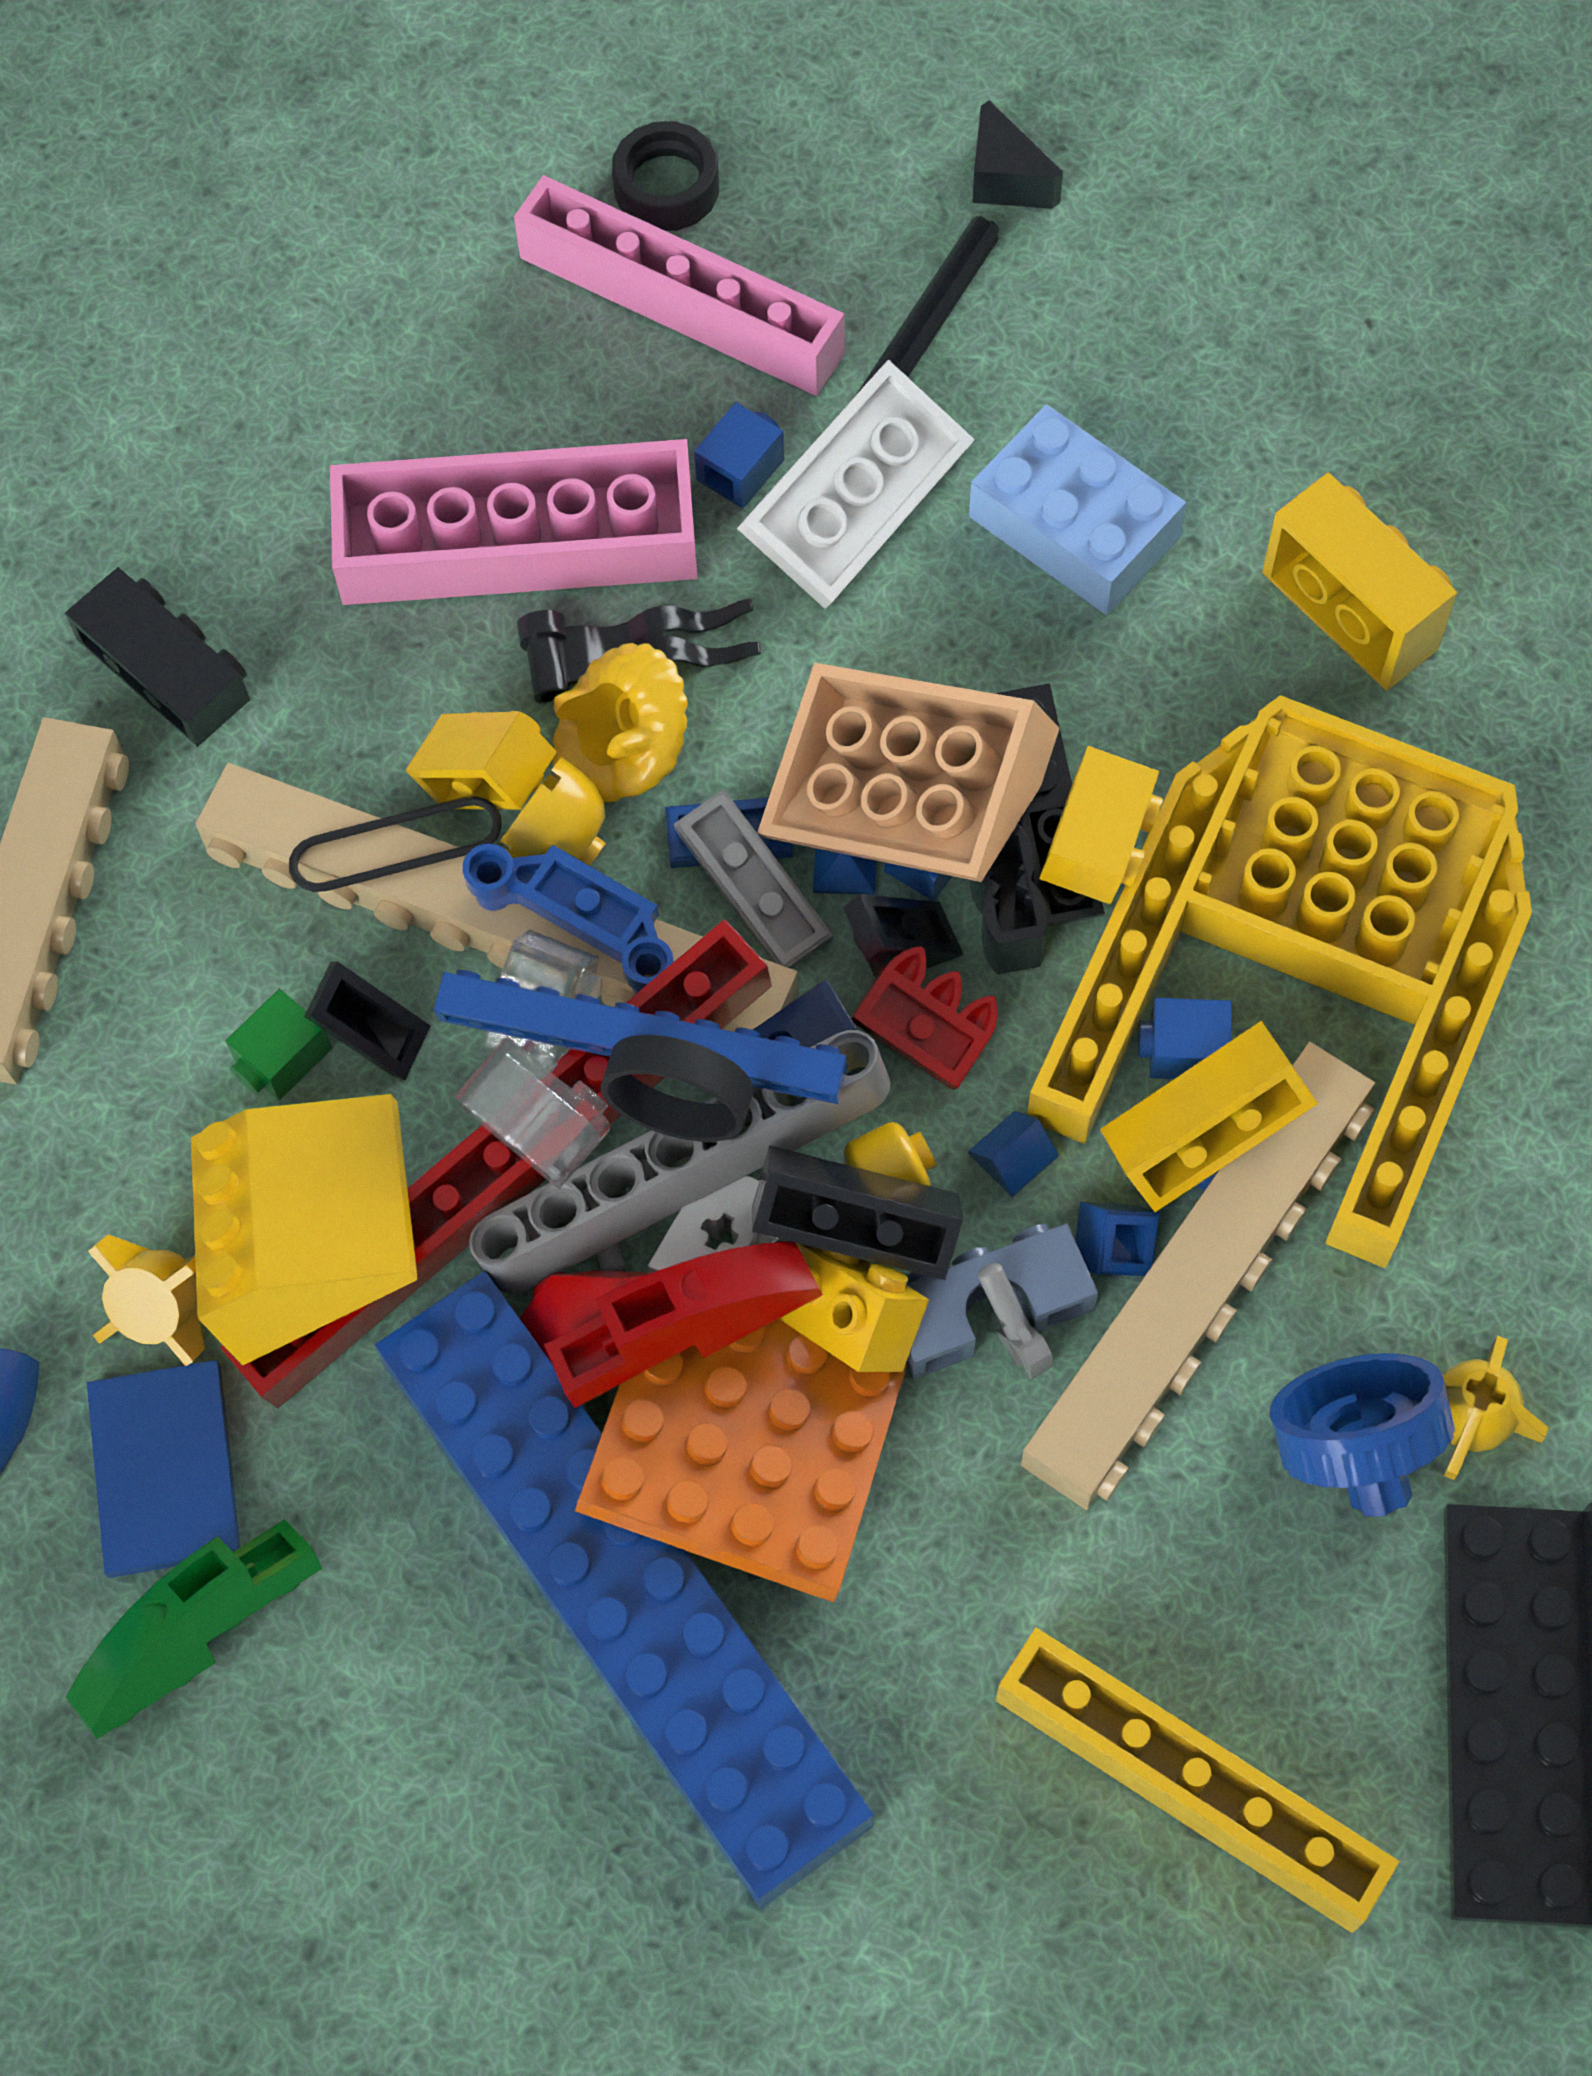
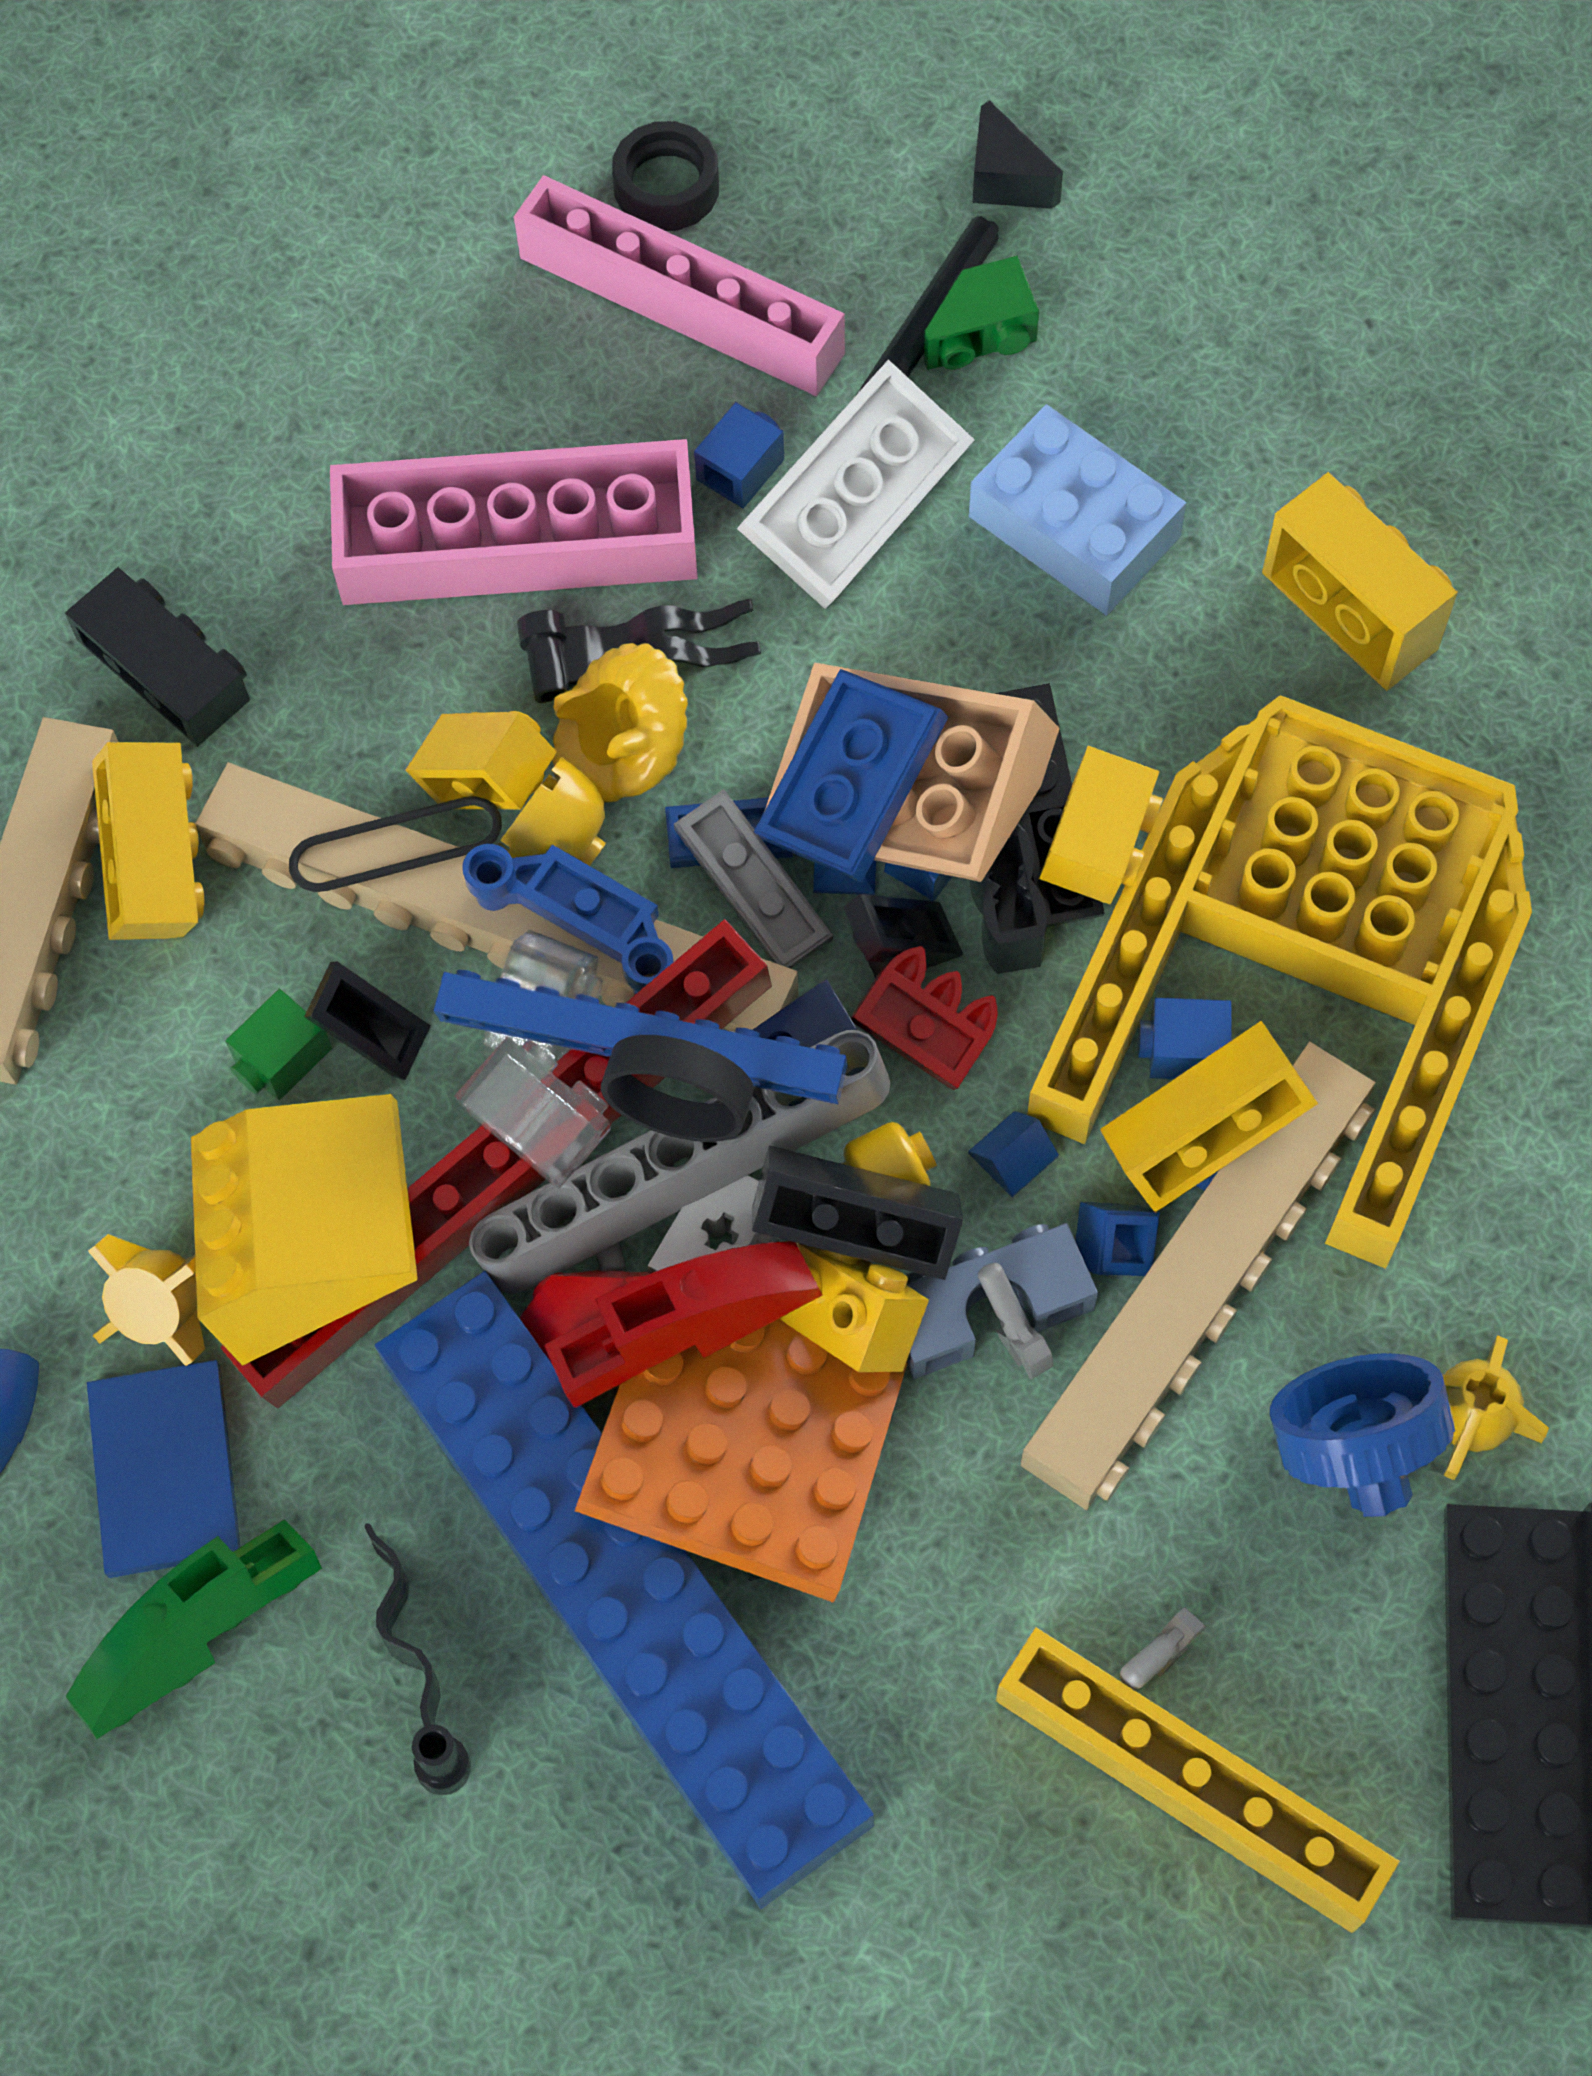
(146, 840): none -> yellow brick
(453, 1766): none -> black flag
(851, 775): none -> blue tile
(981, 315): none -> green slope
(1163, 1650): none -> light grey bar

